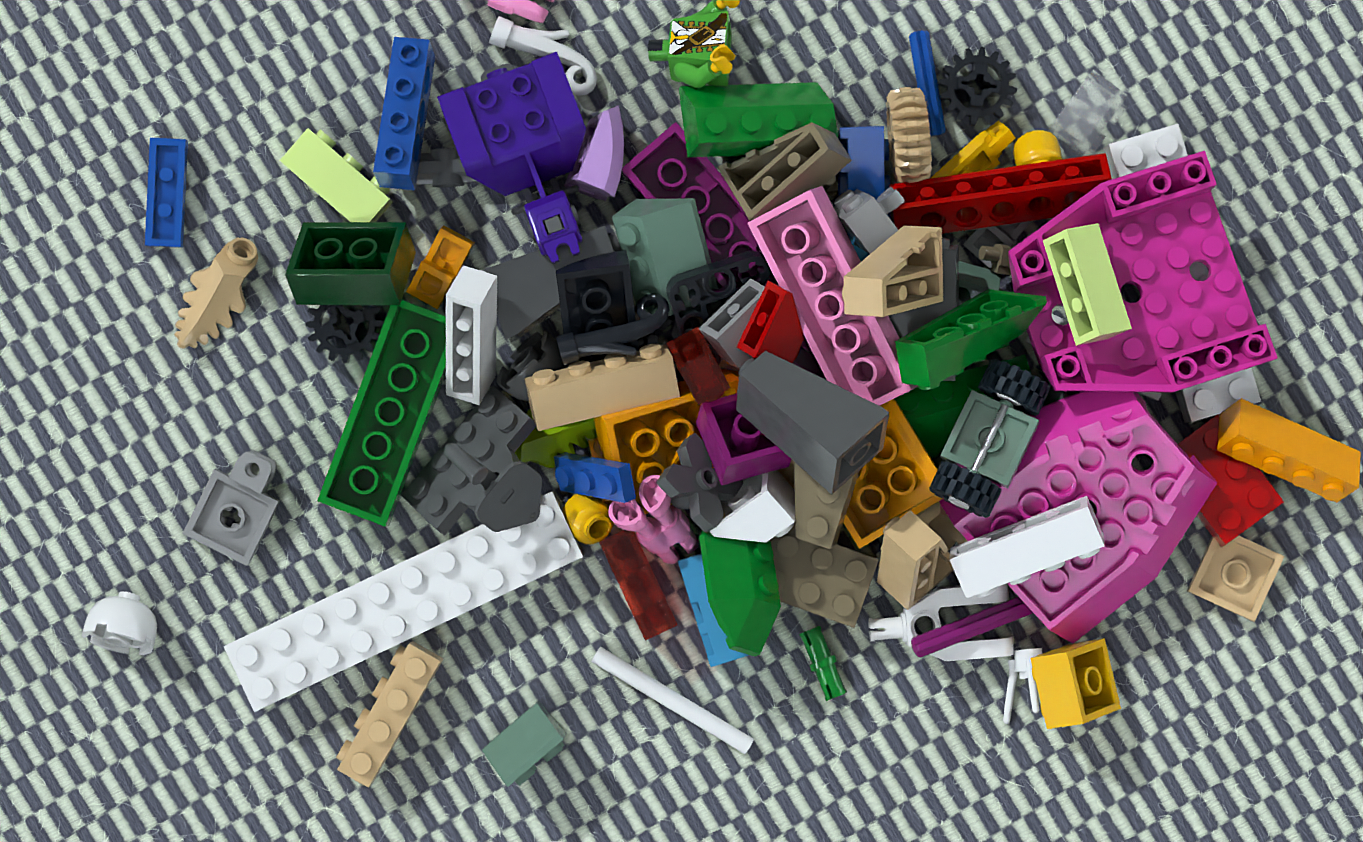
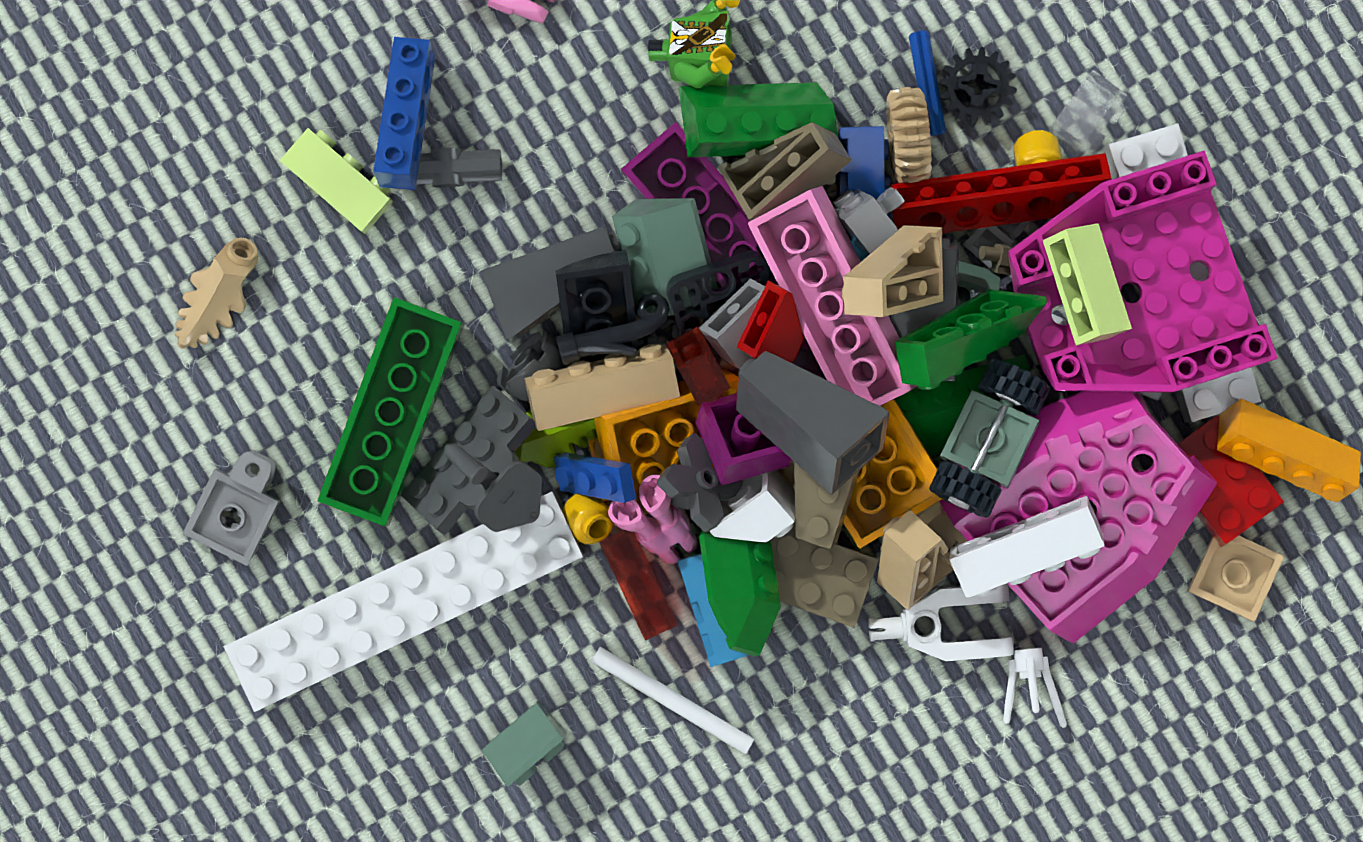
(121, 623): white cylinder -> none
(166, 192): blue plate -> none
(330, 330): black gear -> none
(350, 263): dark green brick -> none
(390, 713): tan brick -> none
(440, 267): light orange slope -> none
(471, 334): white brick -> none
(520, 135): dark purple piece -> none
(542, 44): white plant -> none
(600, 156): lavender slope -> none
(823, 663): green pin -> none
(969, 626): magenta axle -> none
(979, 153): yellow hinge -> none
(1075, 683): yellow brick -> none

